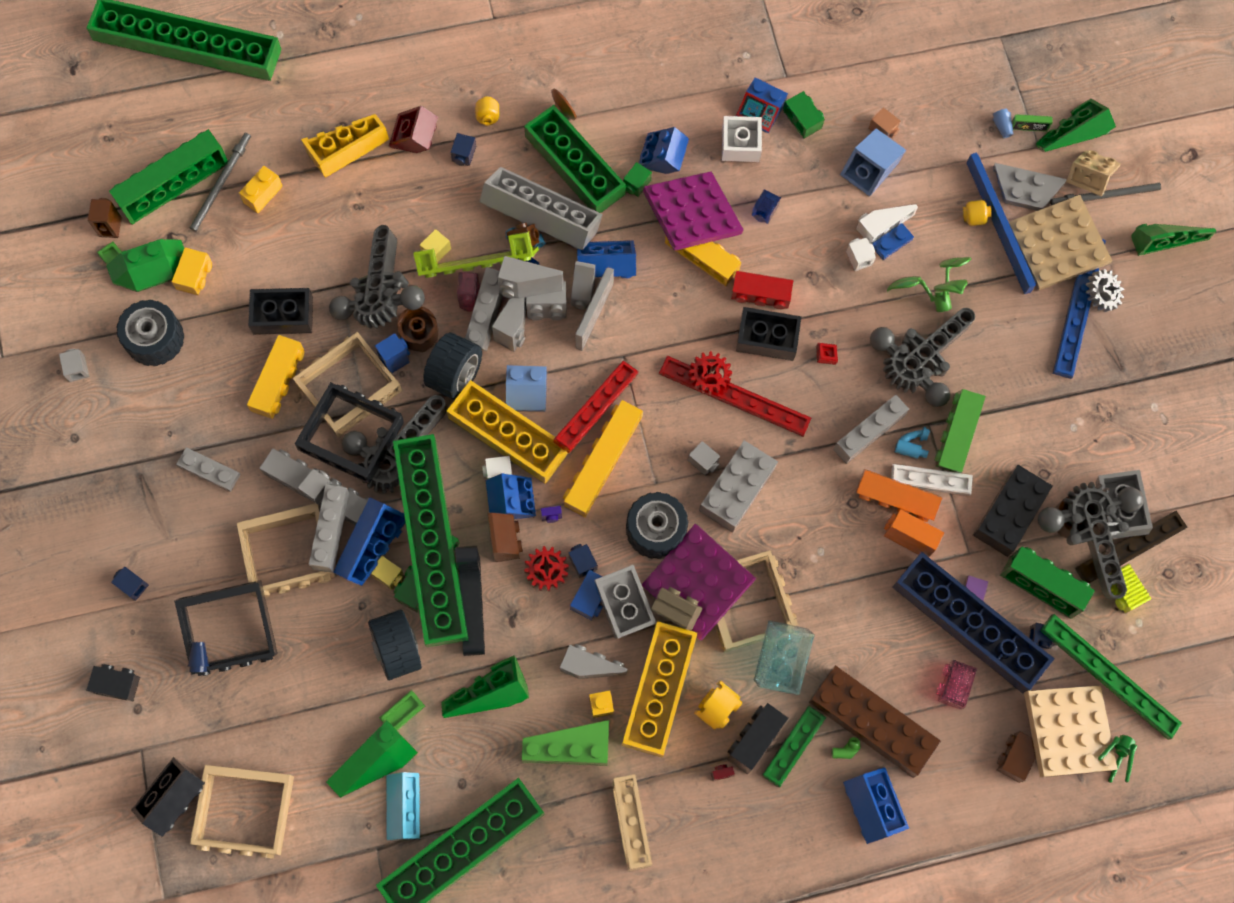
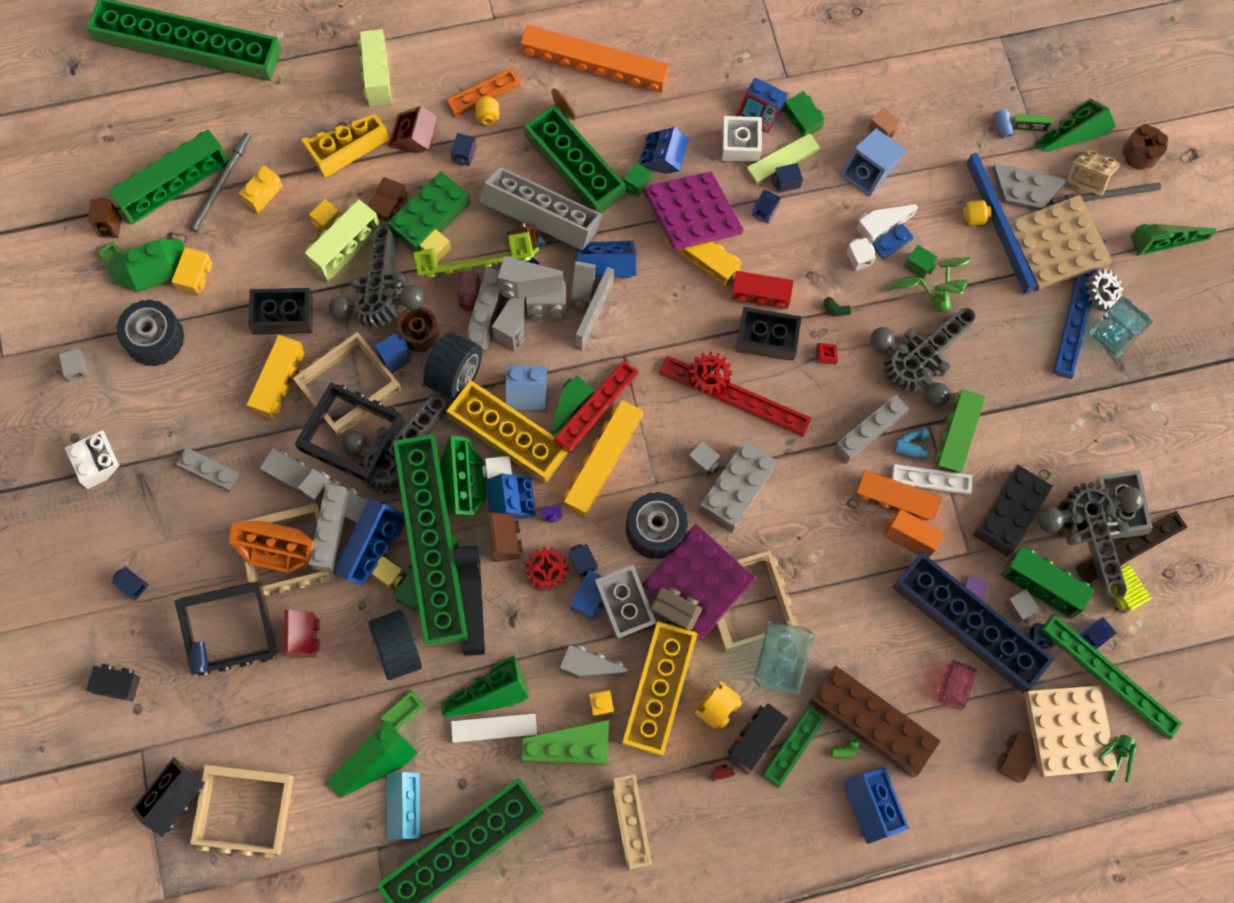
(92, 459): none -> white slope
(271, 545): none -> orange wedge
(301, 634): none -> dark red slope
(324, 216): none -> yellow brick
(342, 240): none -> yellowish green brick
(375, 68): none -> yellowish green wedge
(388, 198): none -> reddish brown brick
(429, 210): none -> green brick
(462, 476): none -> green wedge
(492, 88): none -> orange tile
(494, 728): none -> white tile
(573, 397): none -> green slope
(594, 58): none -> orange brick
(787, 155): none -> yellowish green tile
(787, 178): none -> dark blue brick
(834, 309): none -> dark green arm
(921, 262): none -> green brick
(1022, 607): none -> light grey brick
(1098, 633): none -> clear blue brick
(1120, 326): none -> clear light blue brick
(1145, 147): none -> reddish brown brick

